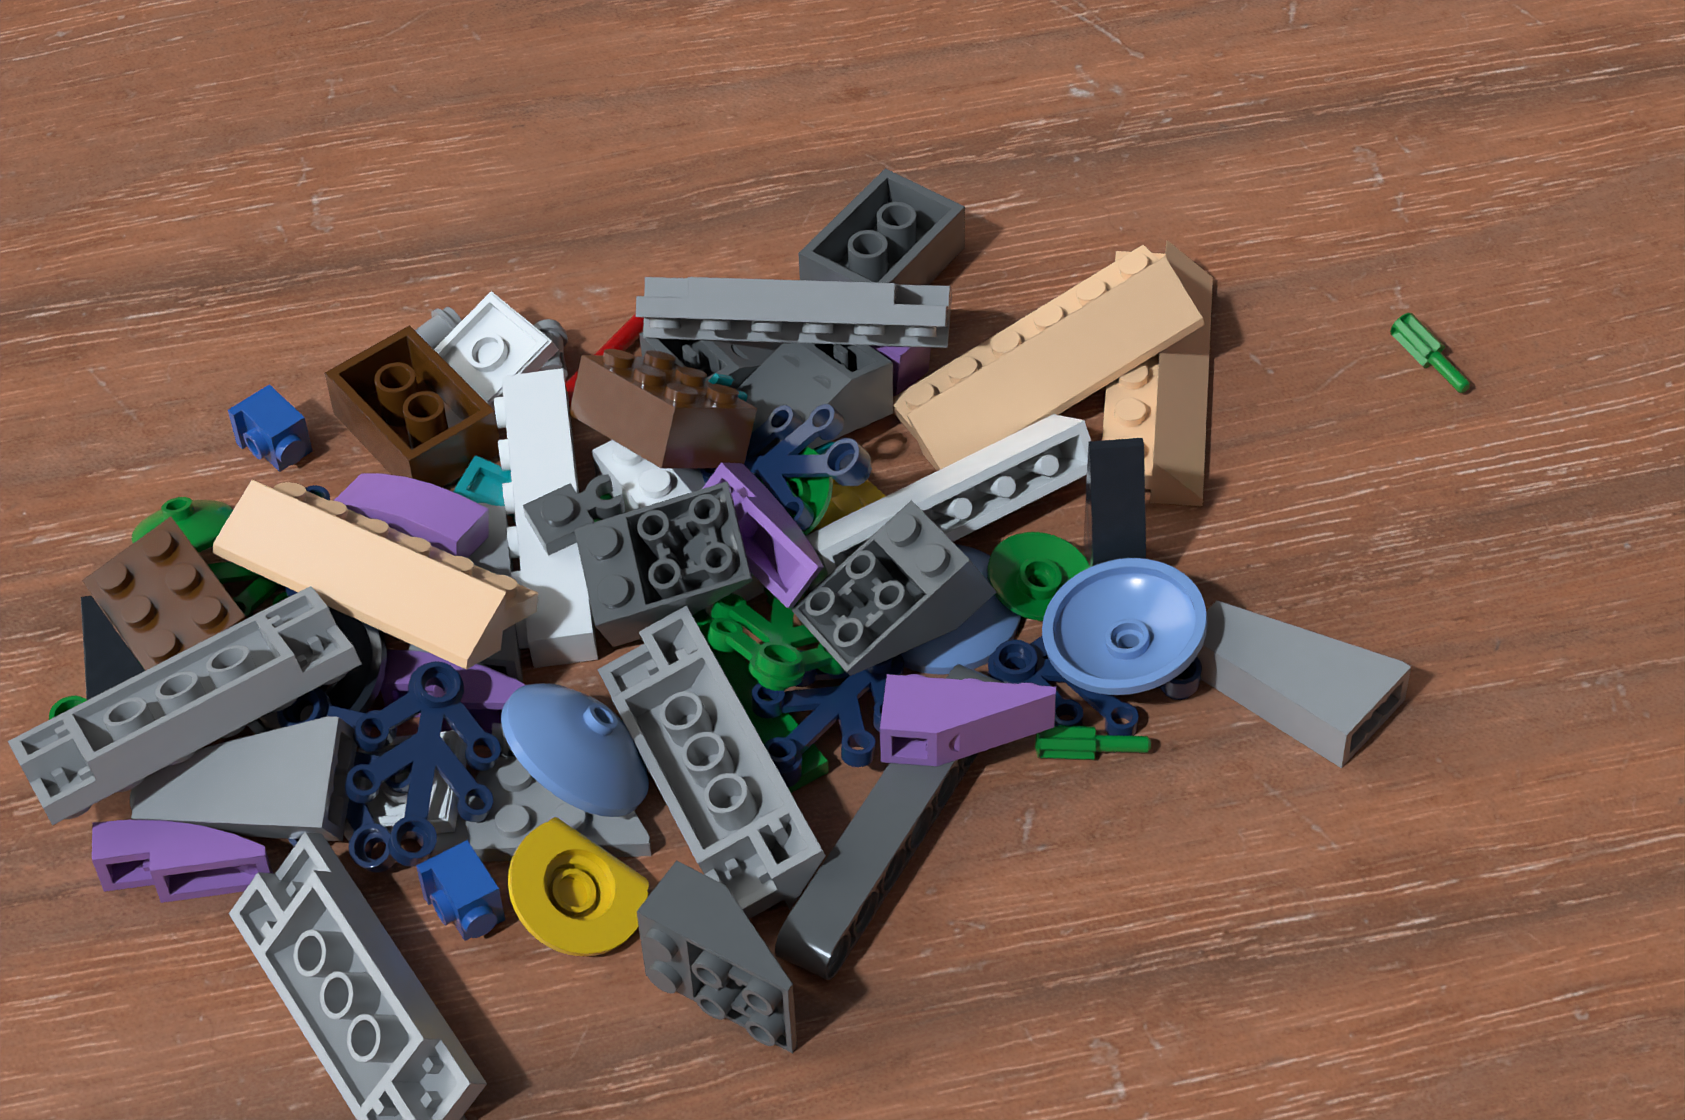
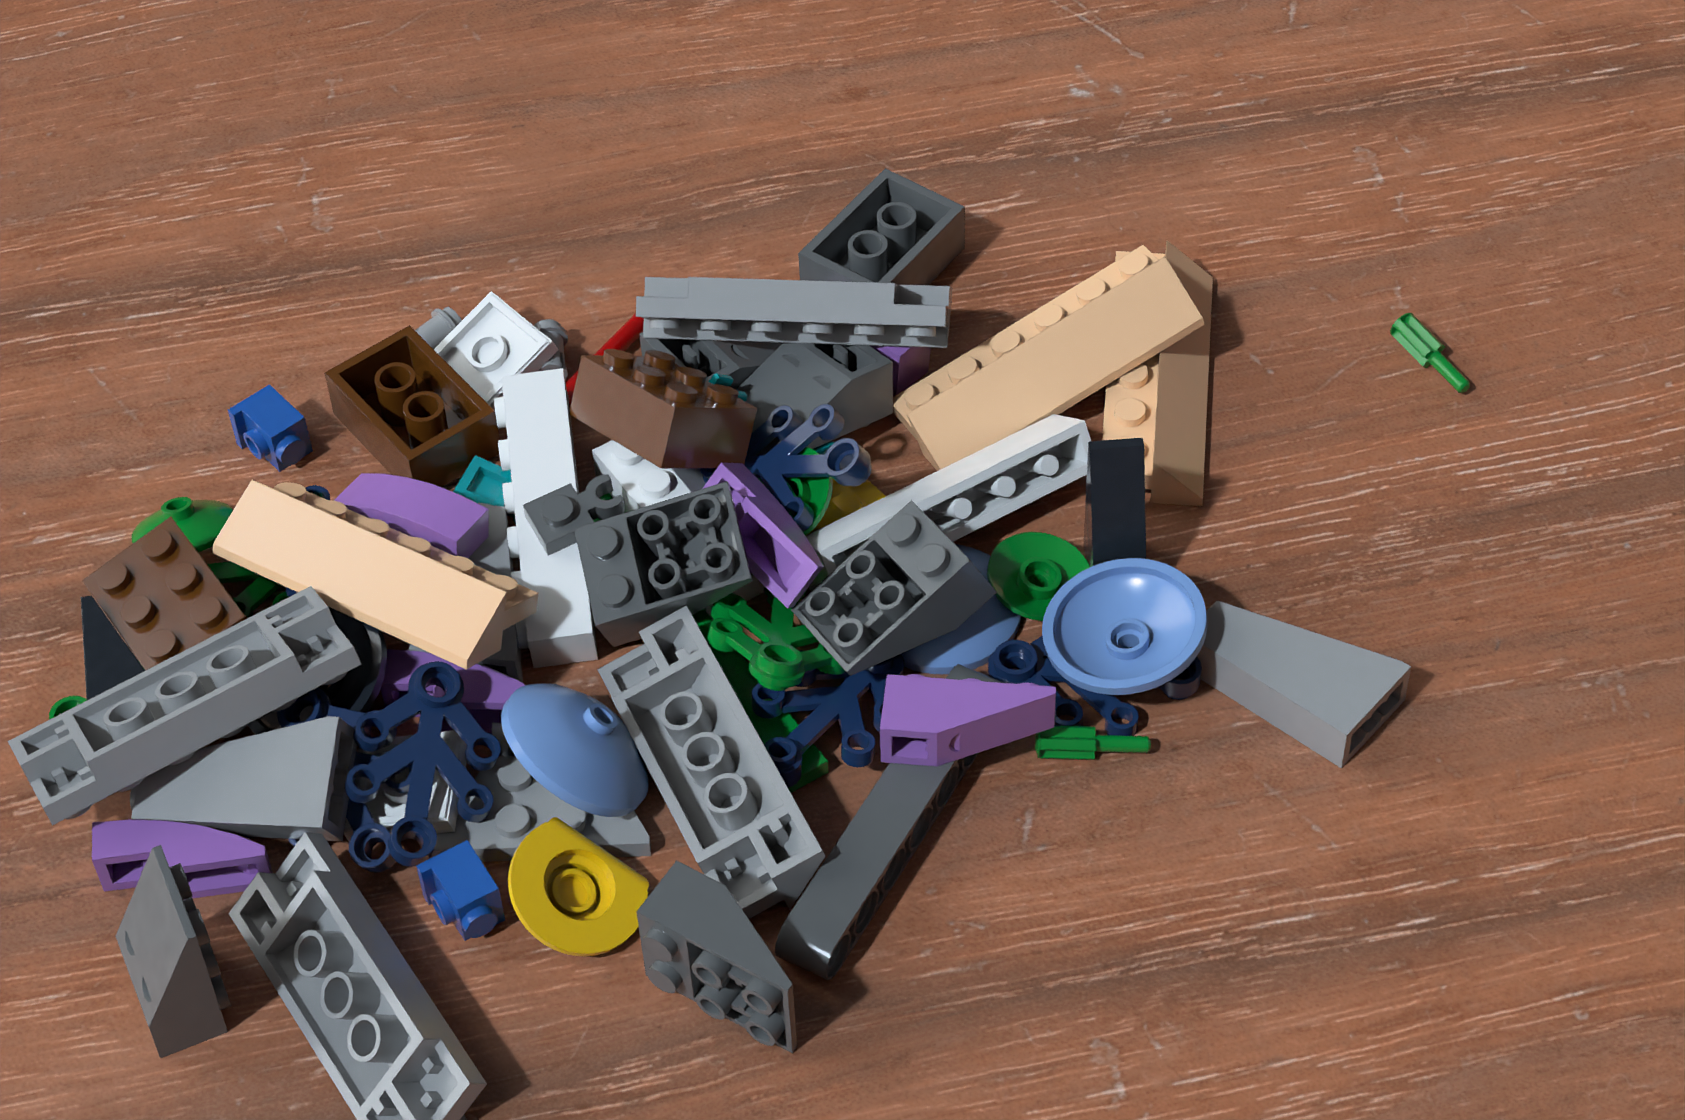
(171, 959): none -> dark grey slope

